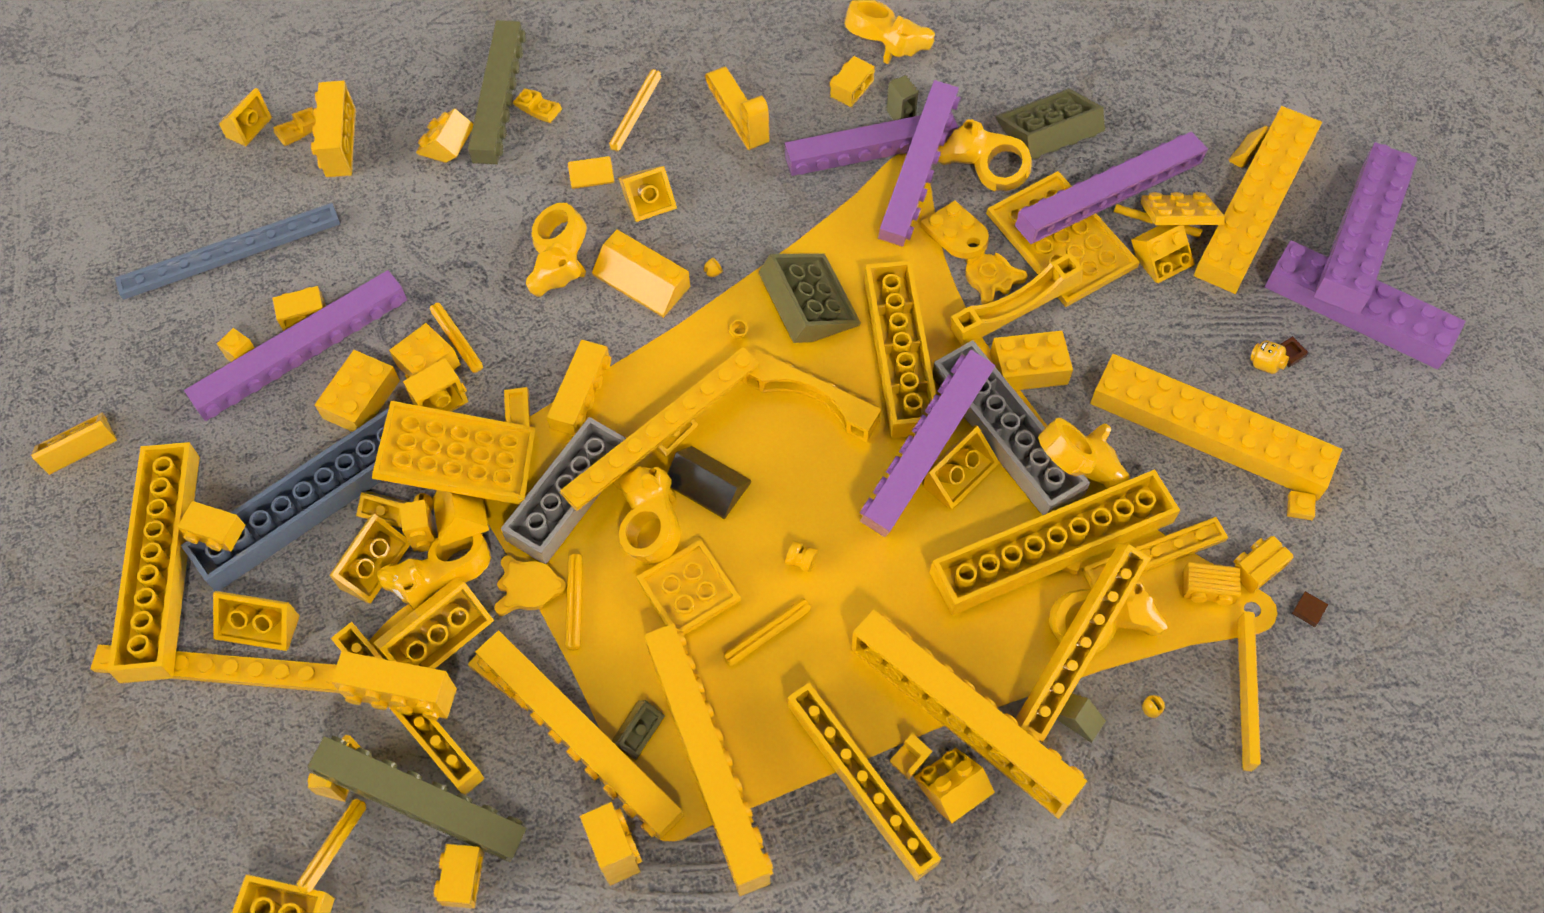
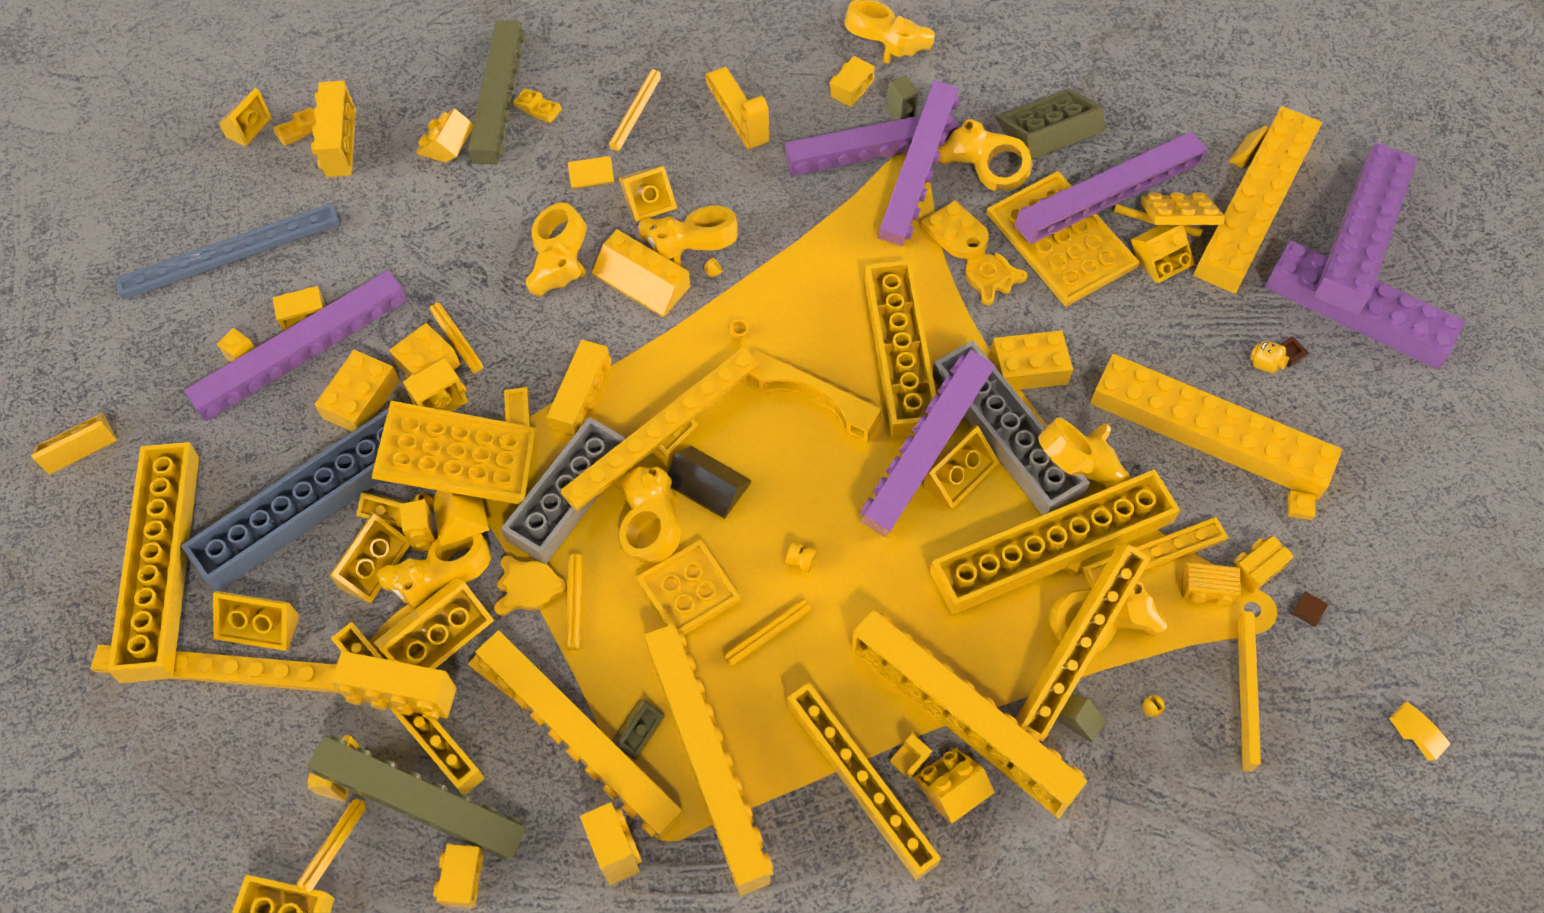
(211, 526): yellow brick -> none
(703, 229): none -> yellow animal
(807, 296): olive slope -> none
(983, 319): yellow arch -> none
(1416, 726): none -> yellow slope

